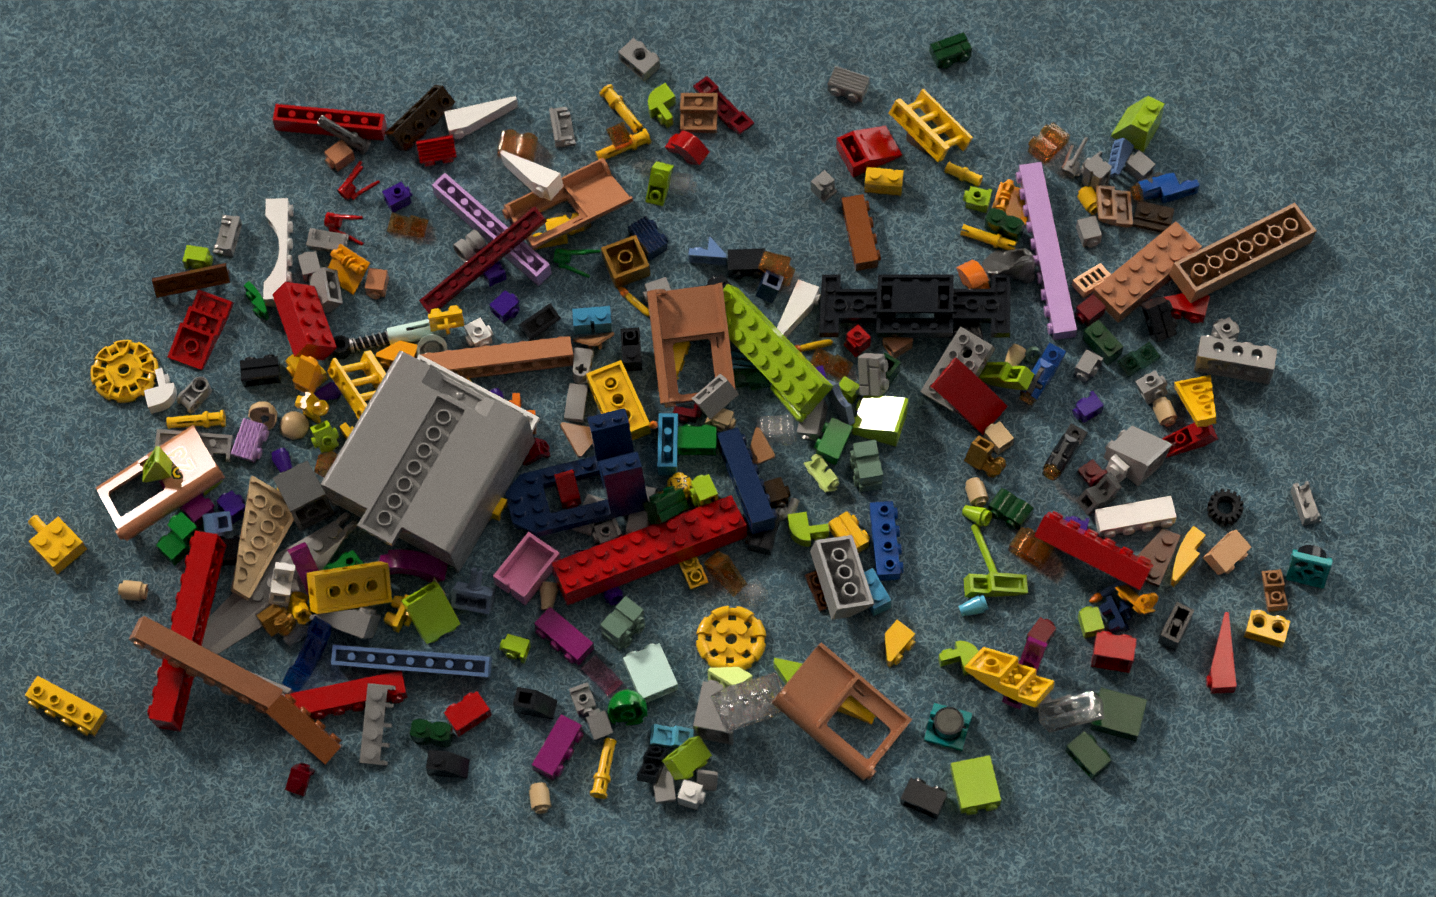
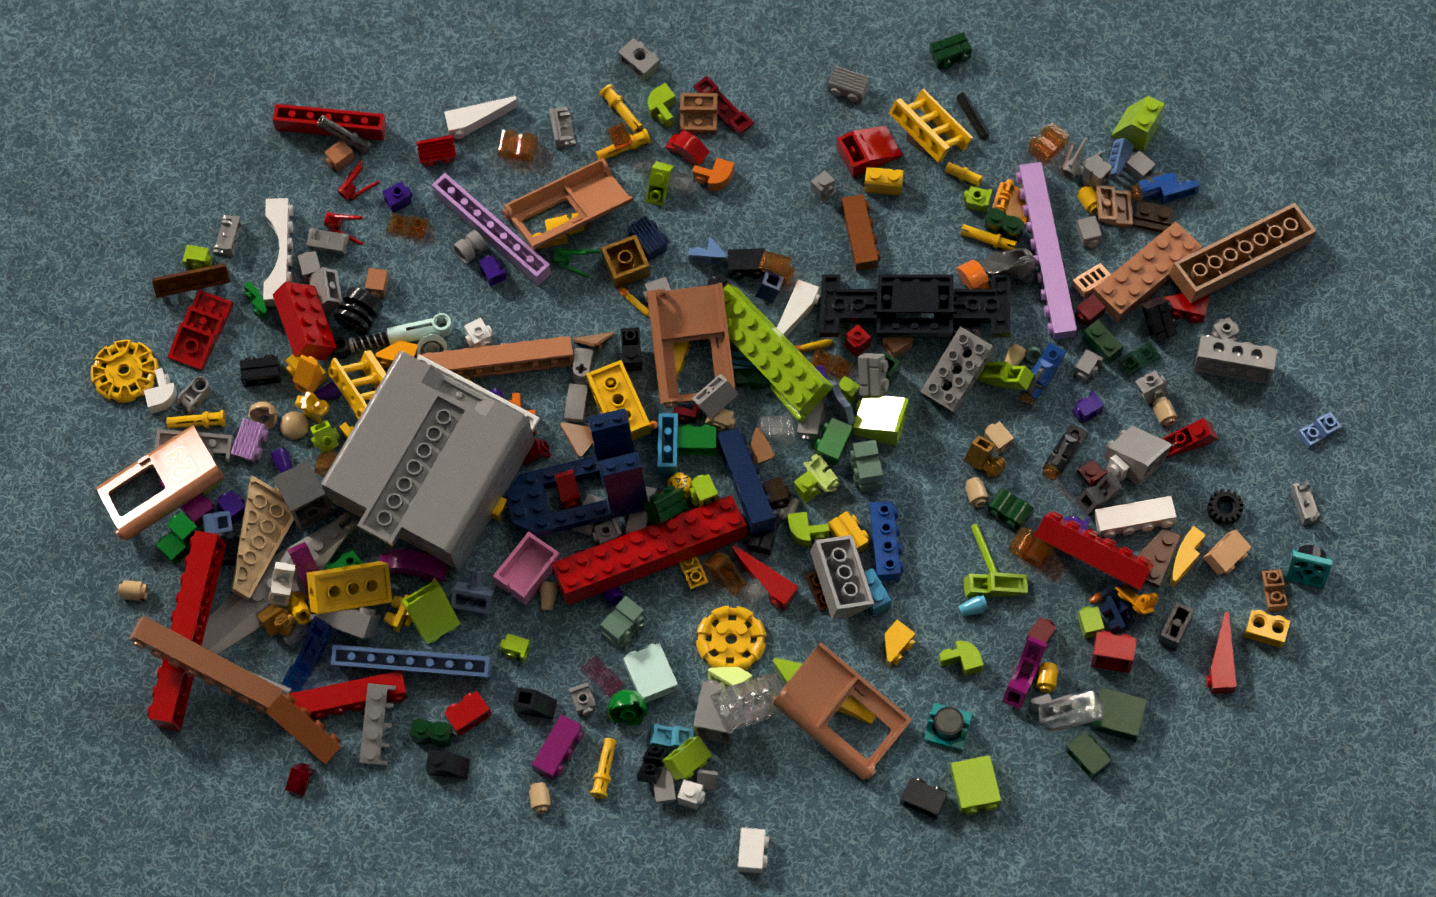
(55, 543): yellow brick -> none
(65, 706): yellow brick -> none
(157, 466): lime slope -> none
(349, 266): light orange hinge -> none
(358, 310): none -> black wheel
(419, 118): dark brown brick -> none
(446, 320): yellow hips -> none
(483, 260): dark red tile -> none
(505, 306): dark purple brick -> none
(537, 178): white slope -> none
(539, 322): black brick -> none
(563, 636): magenta brick -> none
(585, 316): dark azure piece -> none
(598, 723): light grey brick -> none
(718, 177): none -> orange brick
(752, 850): none -> white brick
(780, 589): none -> red slope
(806, 486): none -> lime brick
(968, 395): red slope -> none
(973, 116): none -> black axle
(978, 515): lime cone -> none
(1009, 677): yellow slope -> none
(1047, 677): none -> yellow brick
(1198, 399): yellow wing -> none
(1319, 430): none -> medium blue slope

